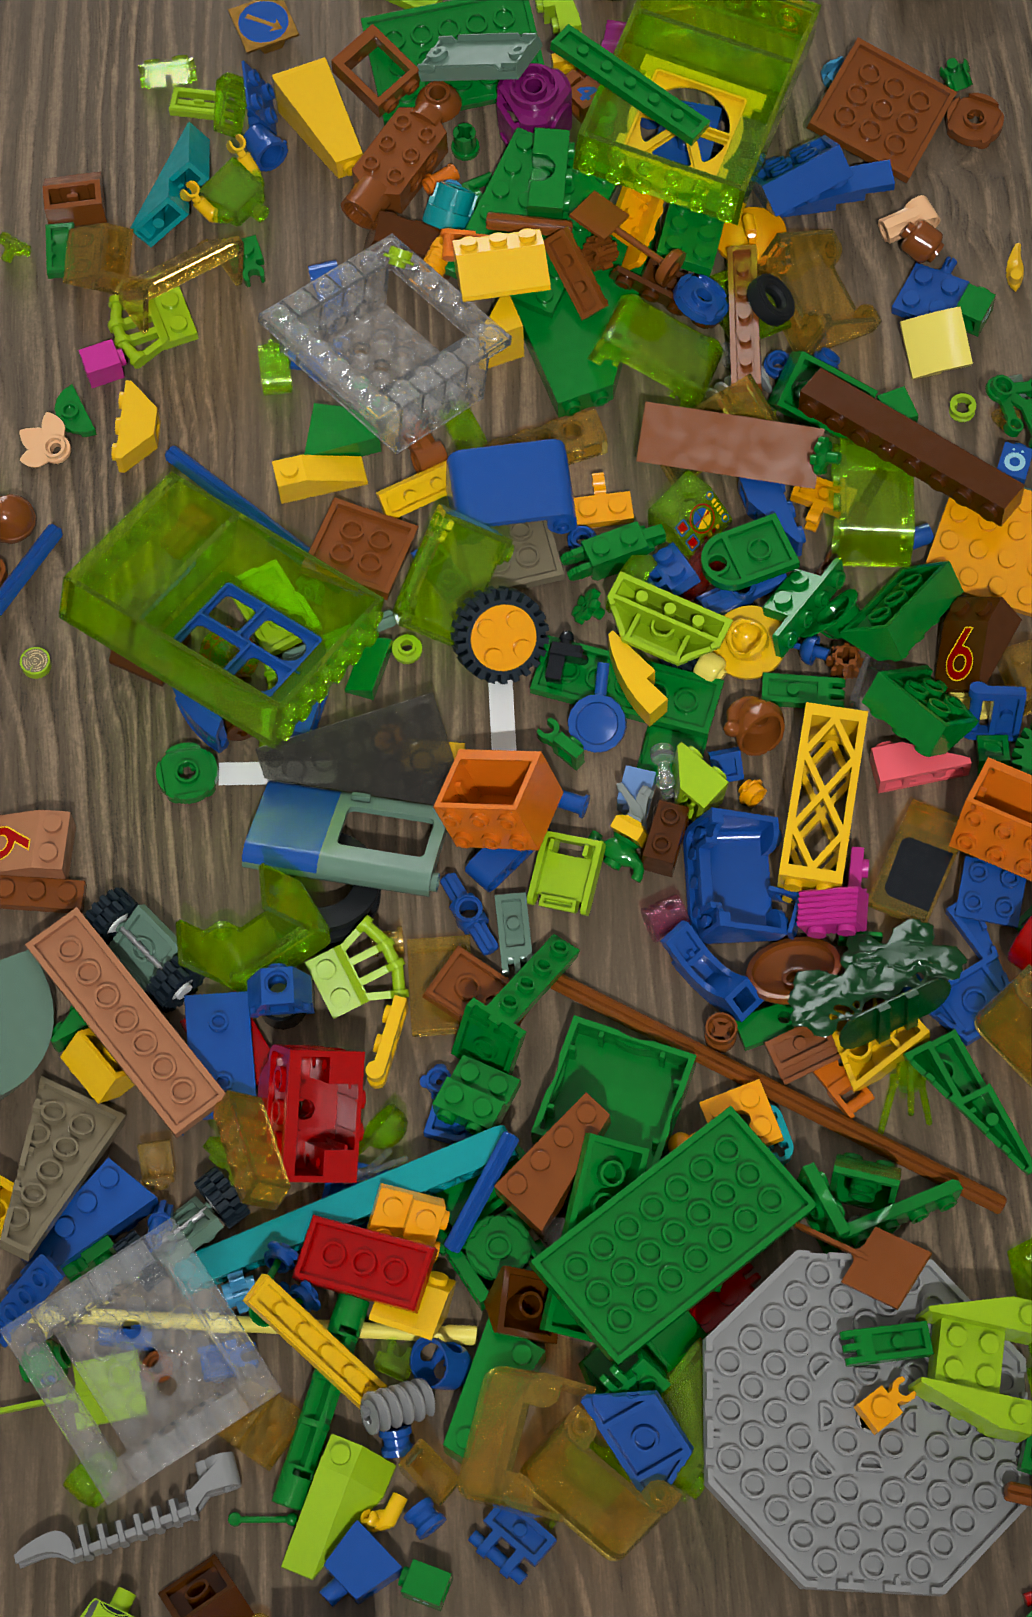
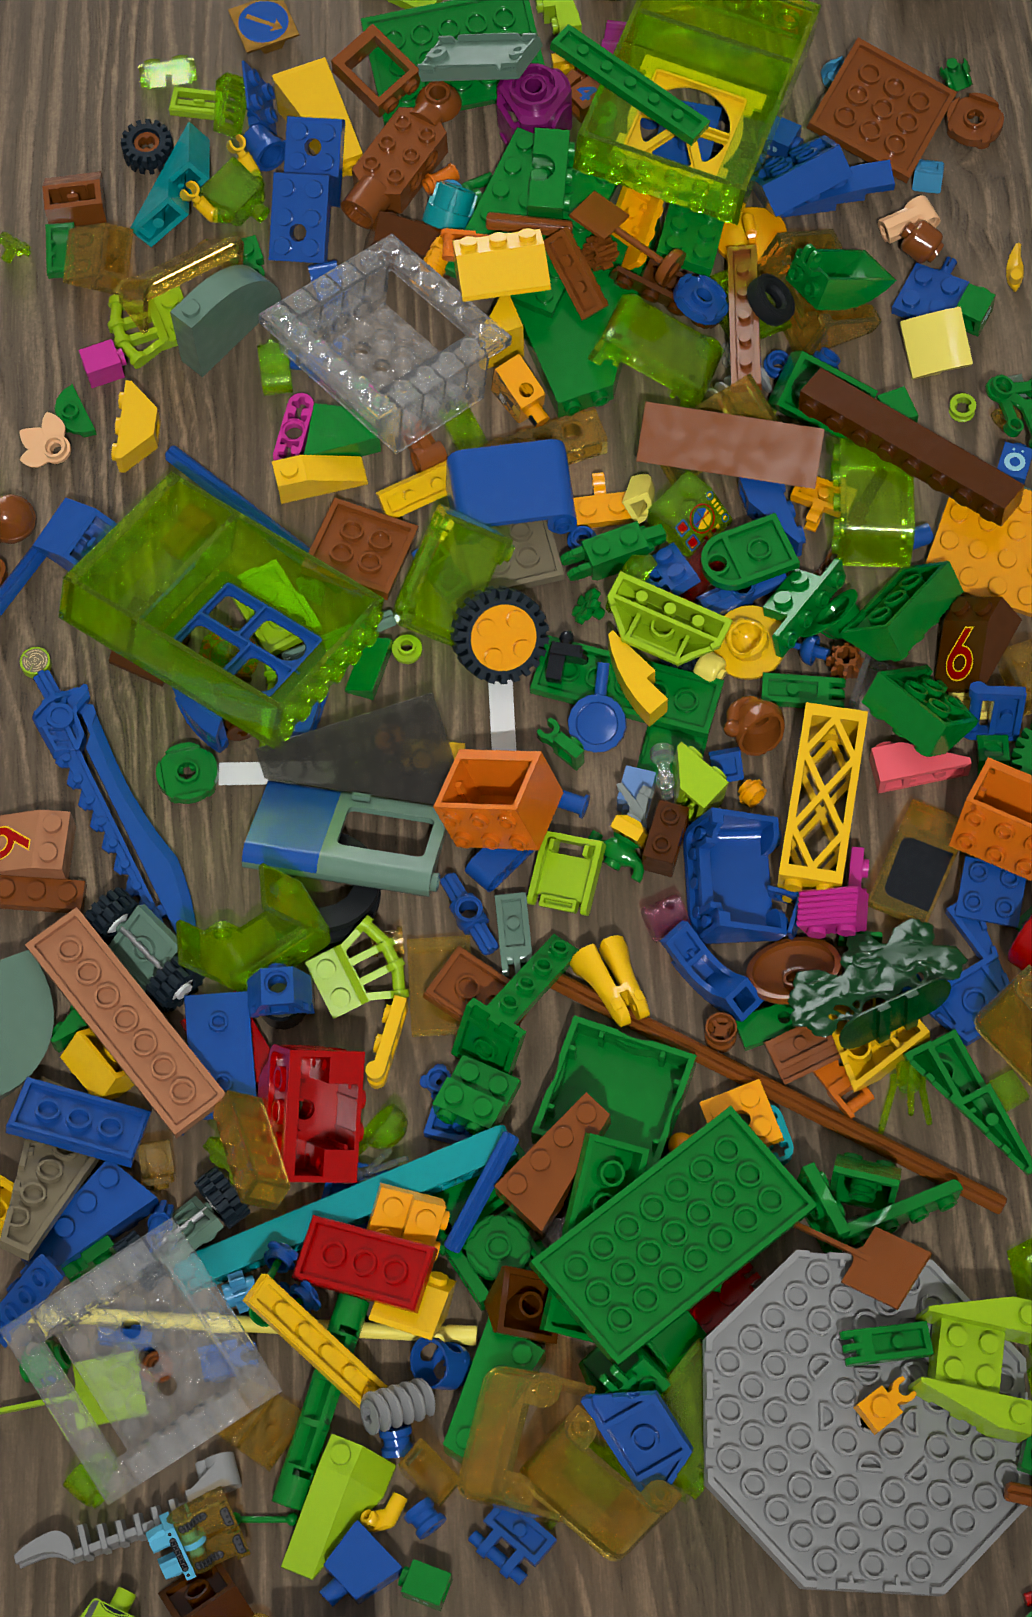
(62, 732): none -> blue piece
(72, 533): none -> blue slope
(78, 1122): none -> blue plate
(147, 134): none -> black bush
(199, 1534): none -> hips
(220, 315): none -> sand green brick
(290, 421): none -> dark pink beam
(306, 189): none -> blue bracket
(392, 1365): clear neon green tile -> none
(399, 257): lime plate -> none
(465, 144): green bush -> none
(519, 391): none -> light orange torso
(615, 953): none -> yellow piece
(639, 497): none -> light yellow brick
(785, 139): none -> blue brick
(824, 456): green plant -> none
(837, 277): none -> green piece
(928, 176): none -> dark azure slope
(1009, 1090): none -> clear neon green plate

